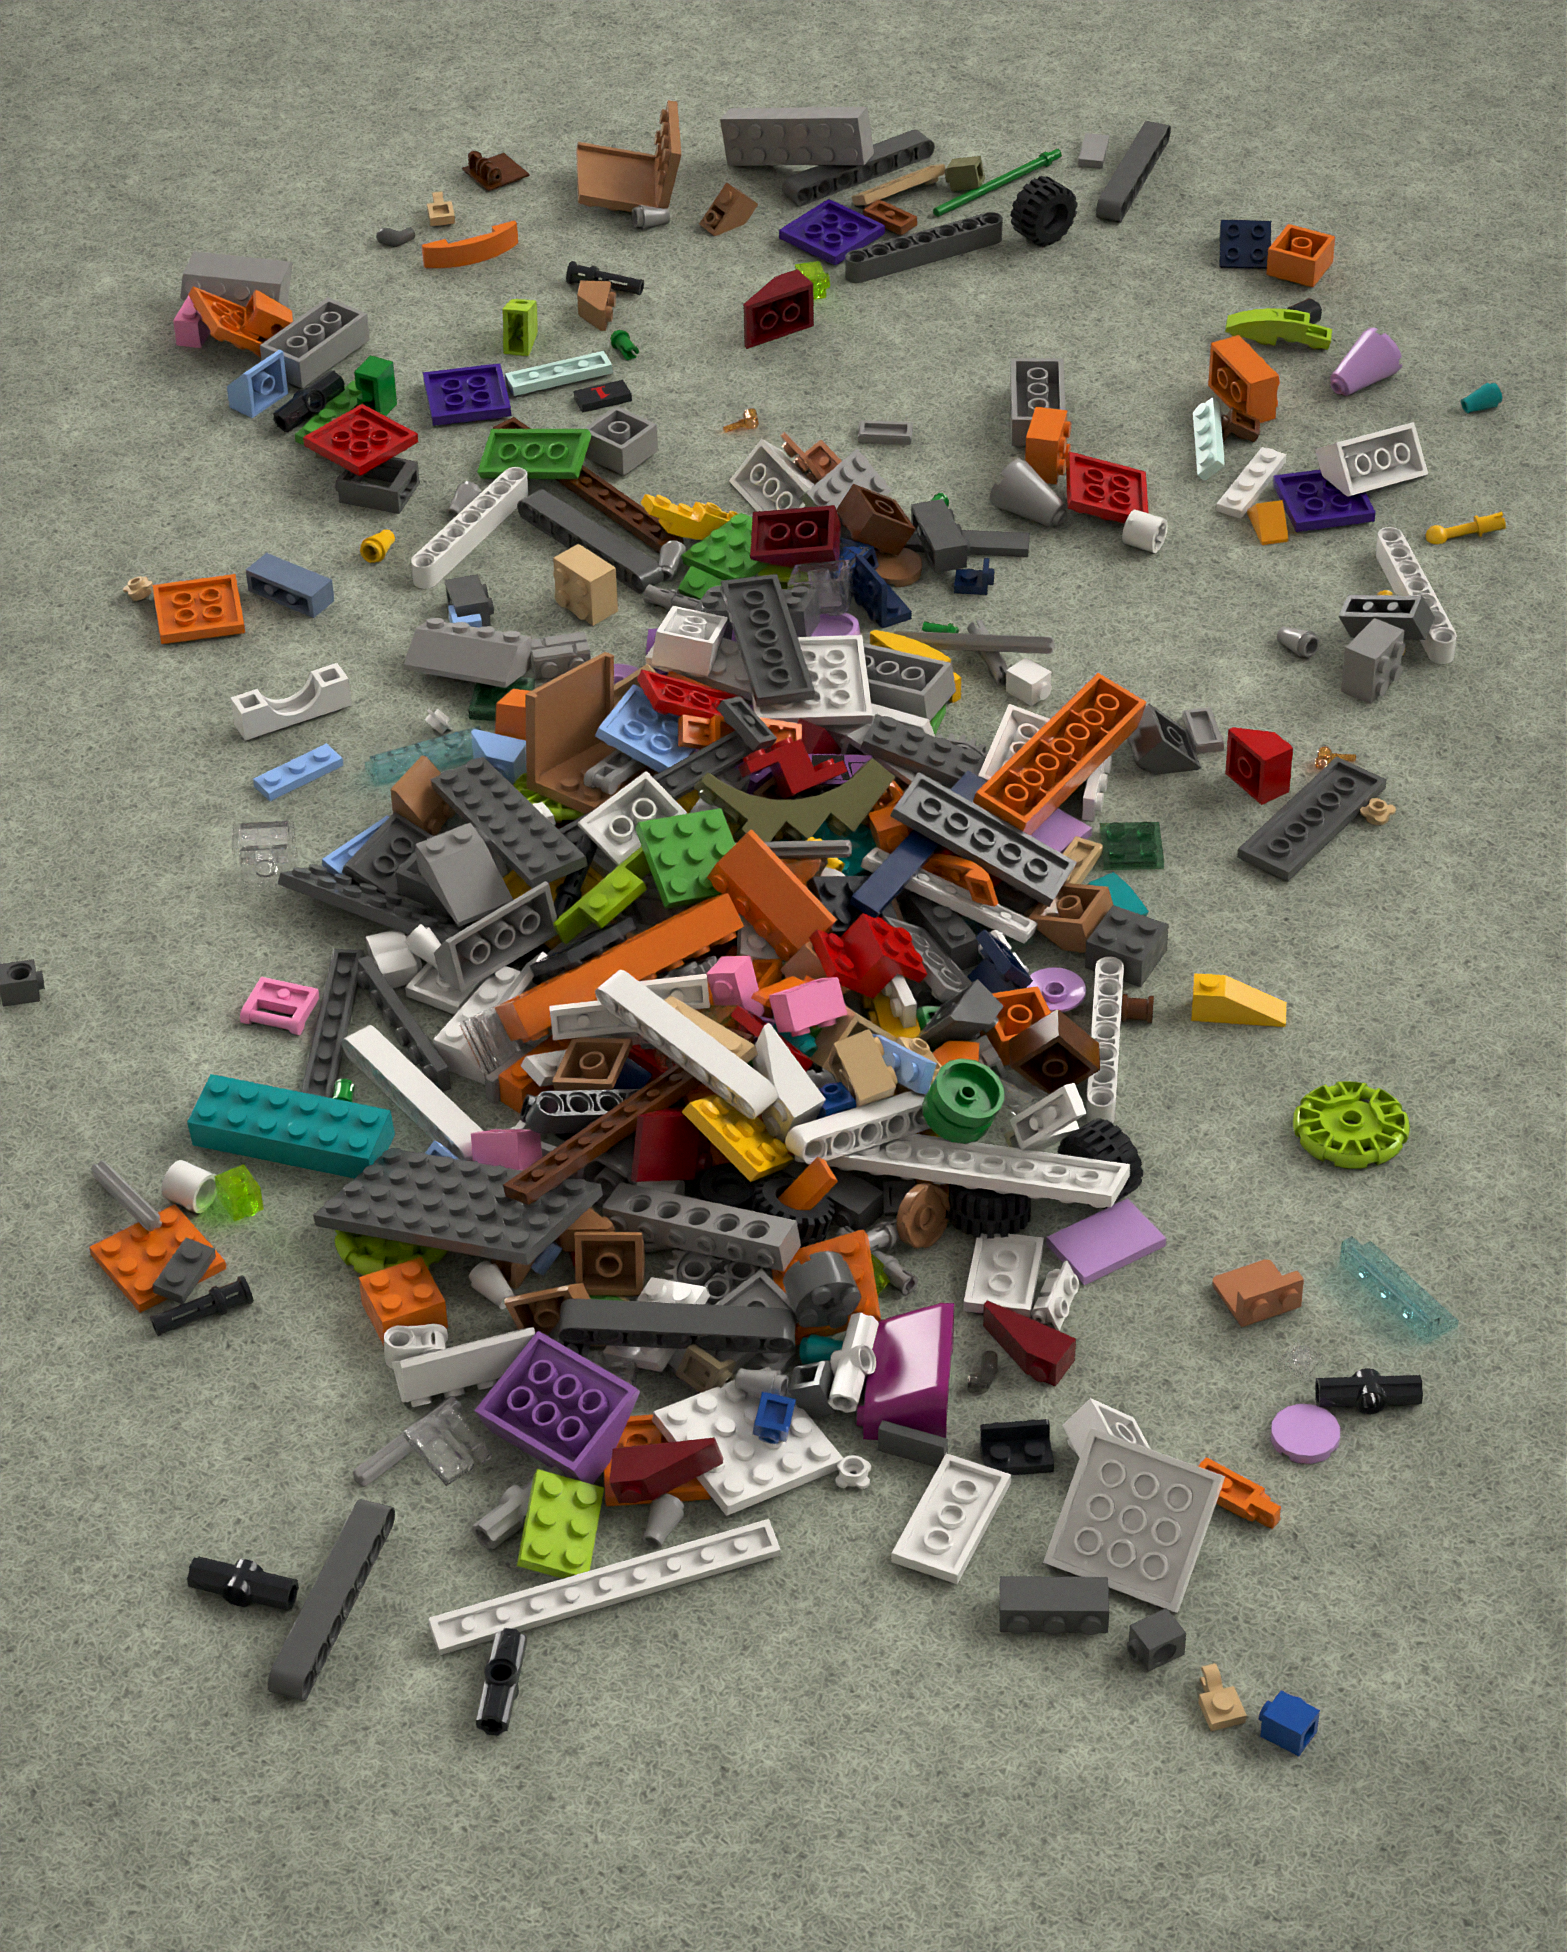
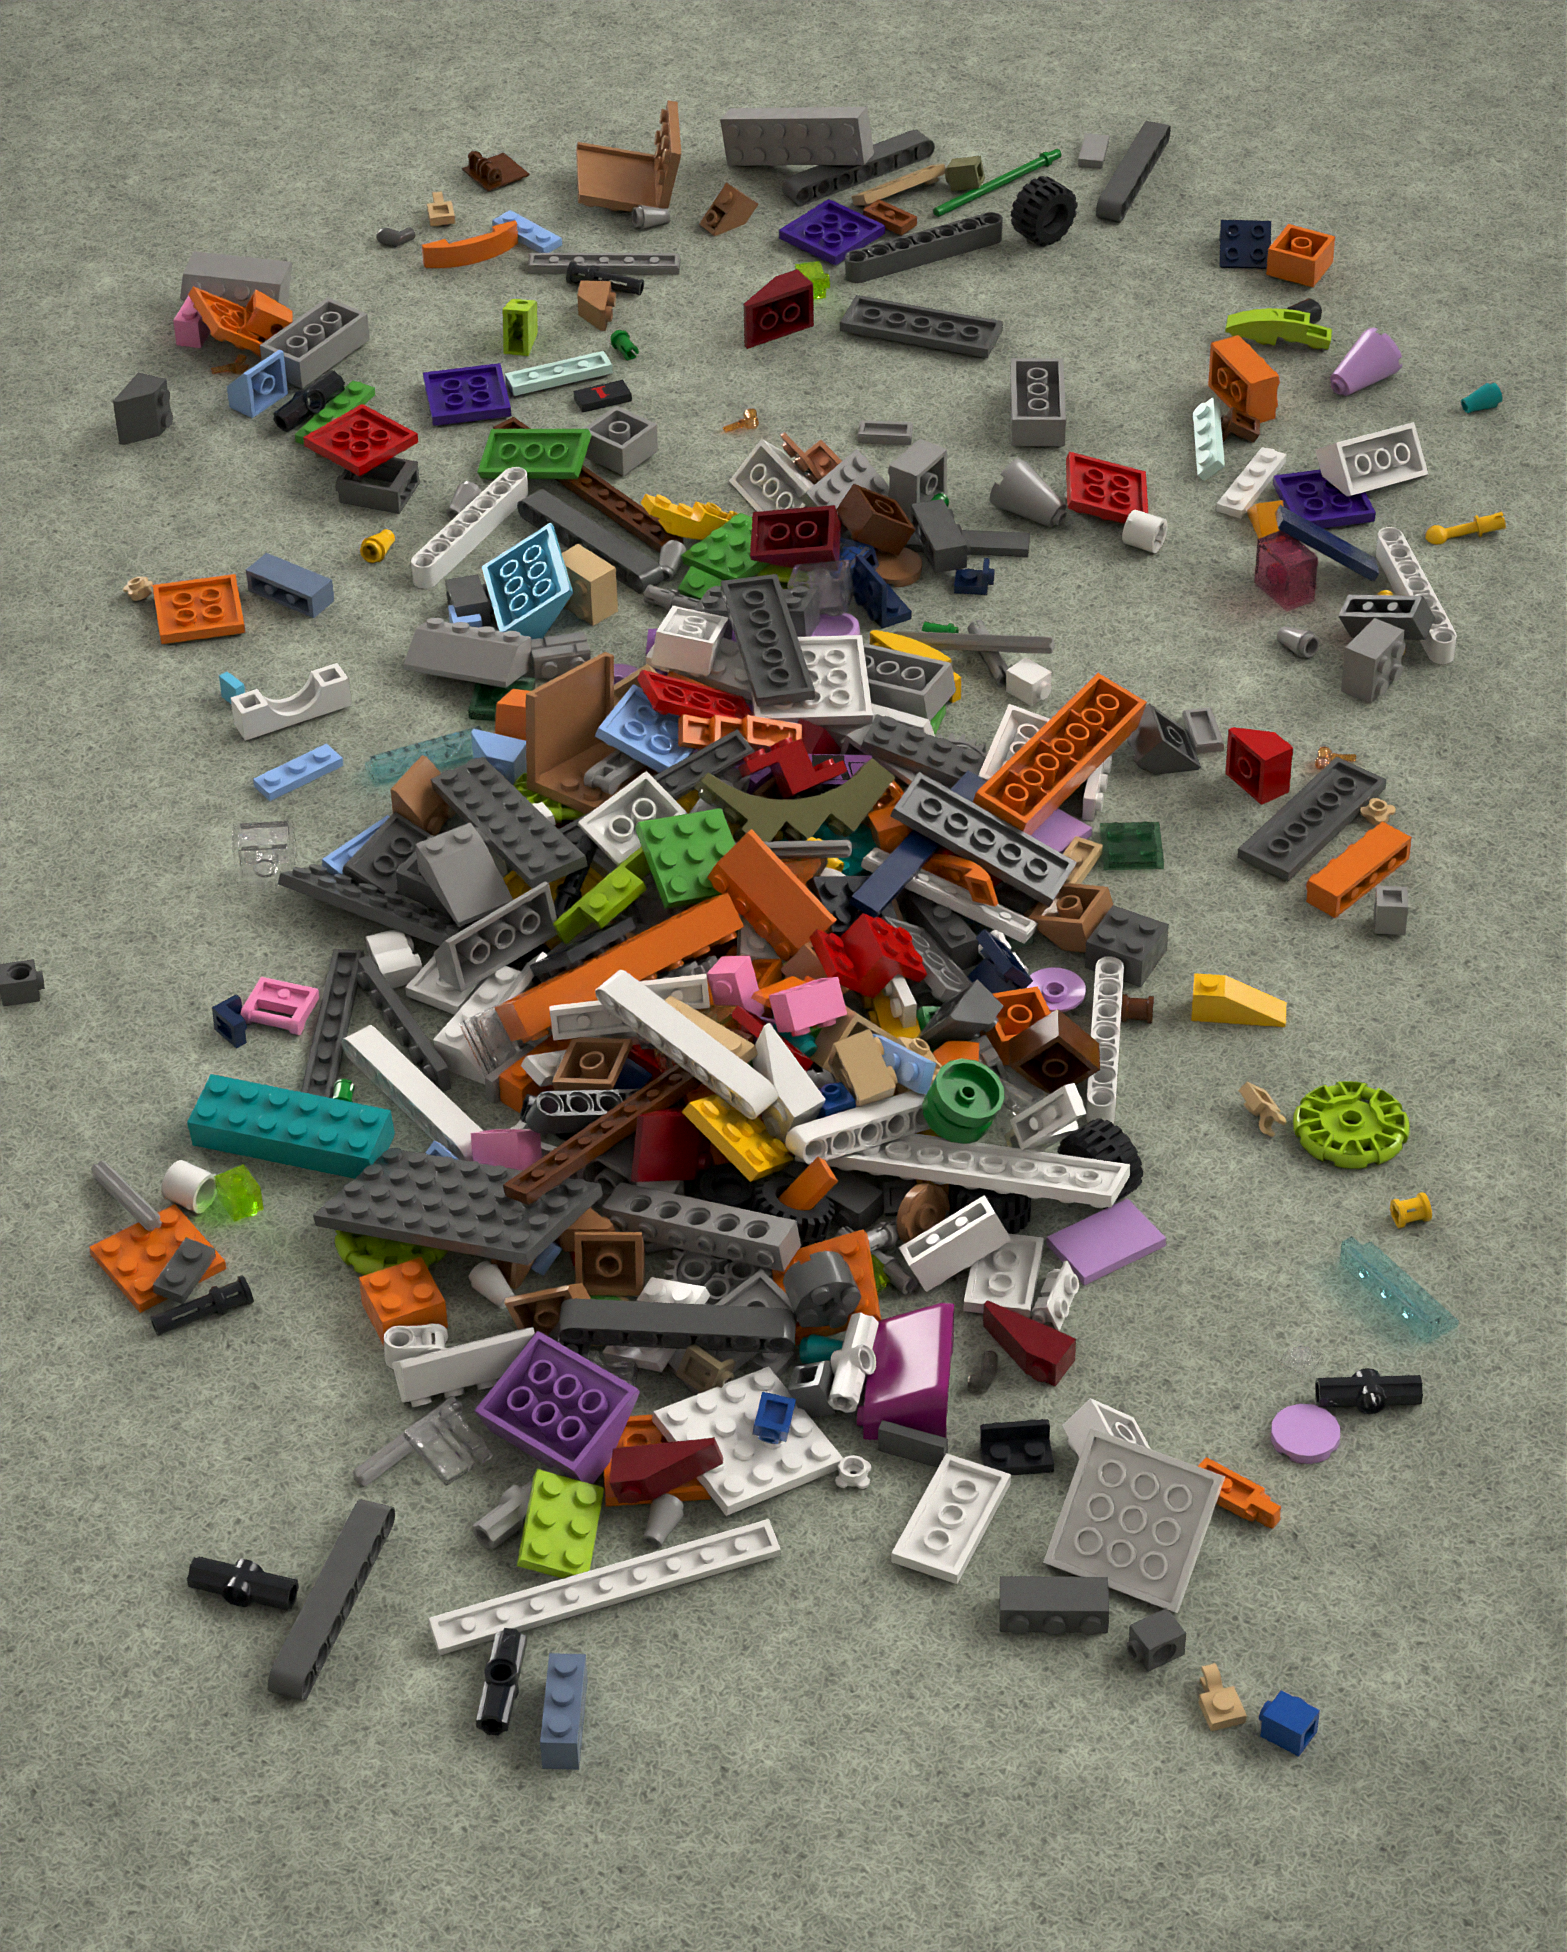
(142, 409): none -> dark grey slope
(229, 1021): none -> dark blue bracket
(230, 686): none -> medium azure tile
(236, 366): none -> clear orange hand
(377, 382): green brick -> none
(423, 944): white cone -> none
(438, 721): white plate -> none
(529, 584): none -> medium azure slope
(531, 233): none -> light blue plate
(563, 1711): none -> sand blue brick
(607, 262): none -> light grey tile
(746, 723): dark grey plate -> none
(761, 1381): light grey cone -> none
(918, 474): none -> light grey brick
(921, 326): none -> dark grey plate
(955, 1243): none -> white brick
(1047, 443): orange brick -> none
(1121, 893): teal slope -> none
(1259, 1291): nougat bracket -> none
(1260, 1103): none -> tan plate
(1286, 570): none -> clear pink brick
(1327, 543): none -> dark blue tile
(1358, 869): none -> orange brick
(1390, 910): none -> light grey brick
(1422, 1210): none -> yellow bush

